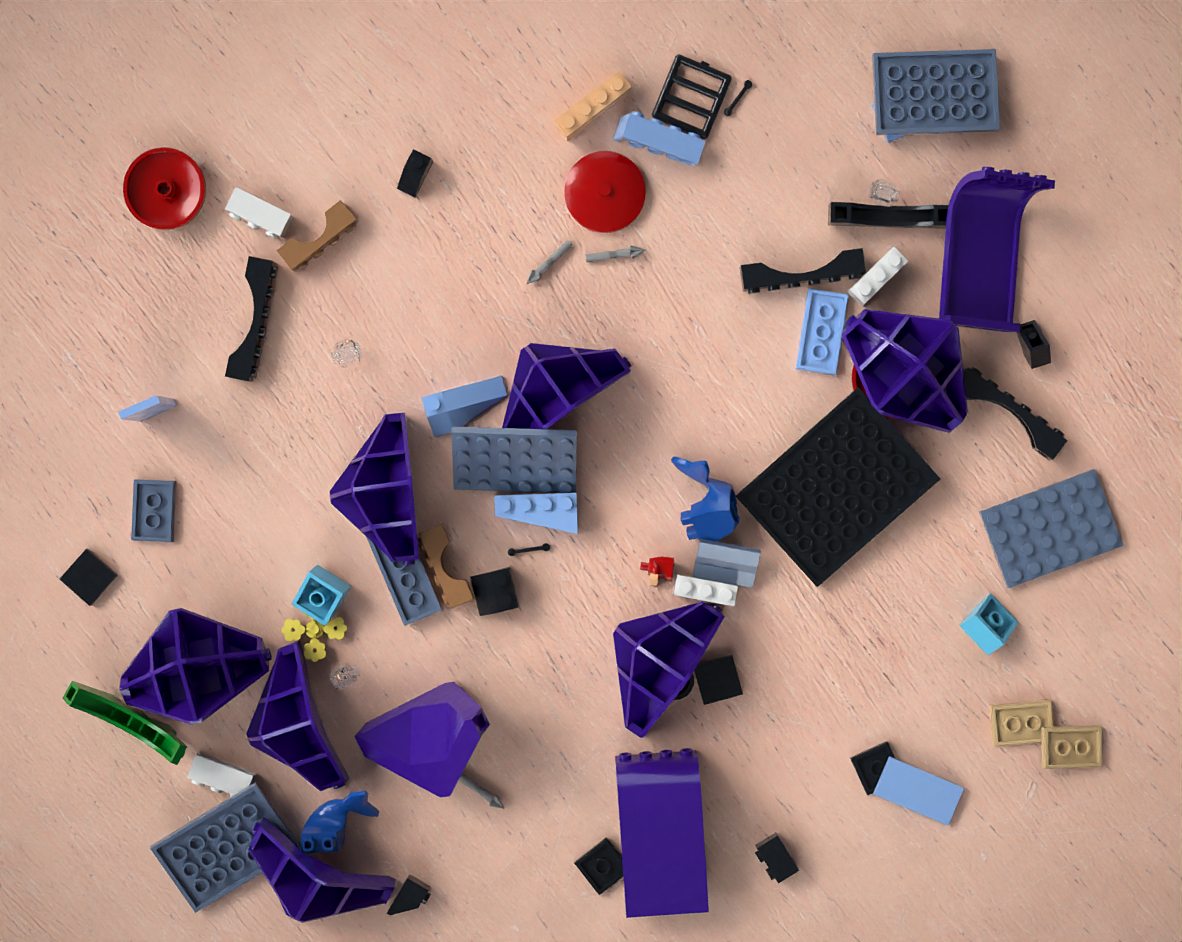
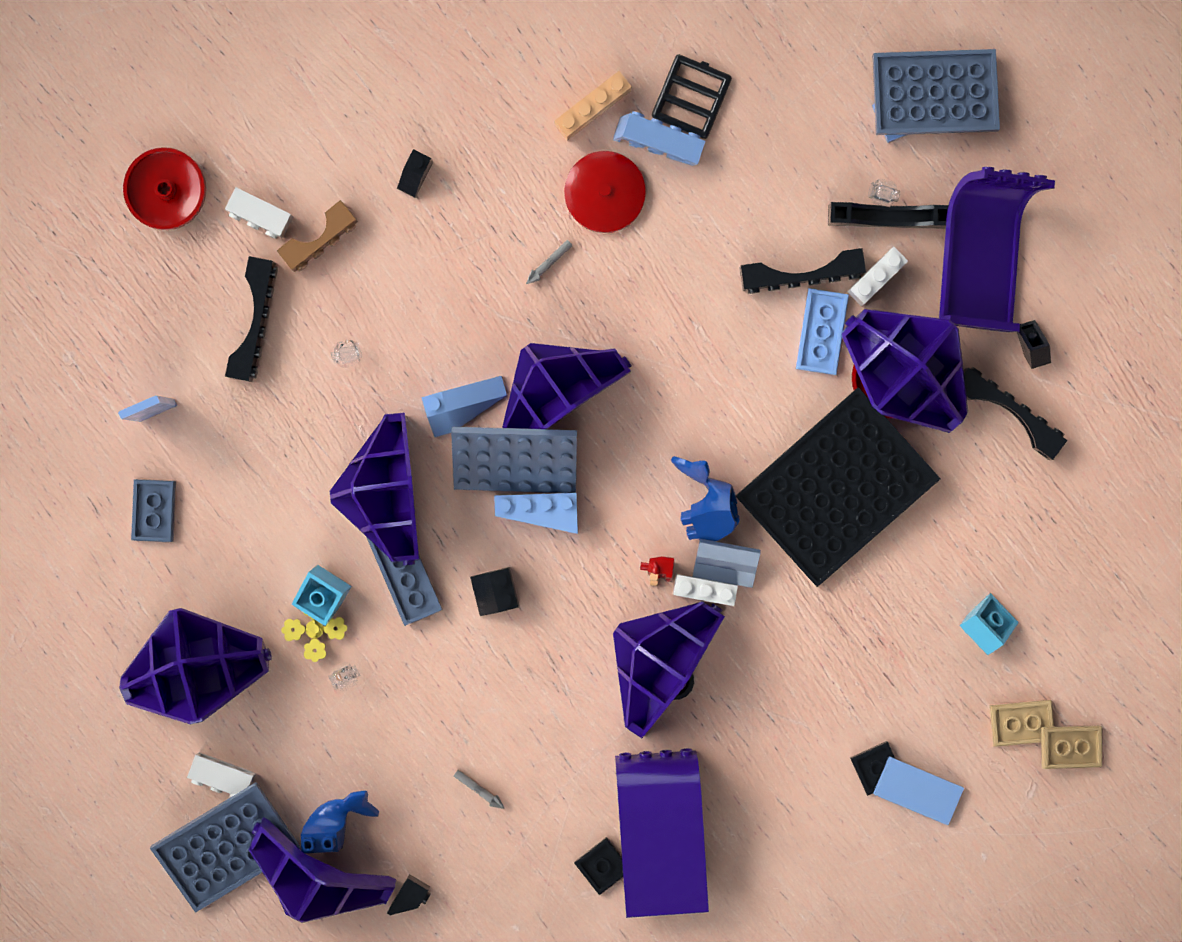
(88, 577): black tile -> none
(130, 719): green arch -> none
(289, 724): dark purple panel -> none
(427, 738): dark purple panel -> none
(455, 590): medium nougat arch -> none
(545, 547): black hinge -> none
(632, 251): light grey piece -> none
(718, 679): black tile -> none
(747, 85): black hinge -> none
(776, 857): black brick -> none
(1050, 528): sand blue plate -> none

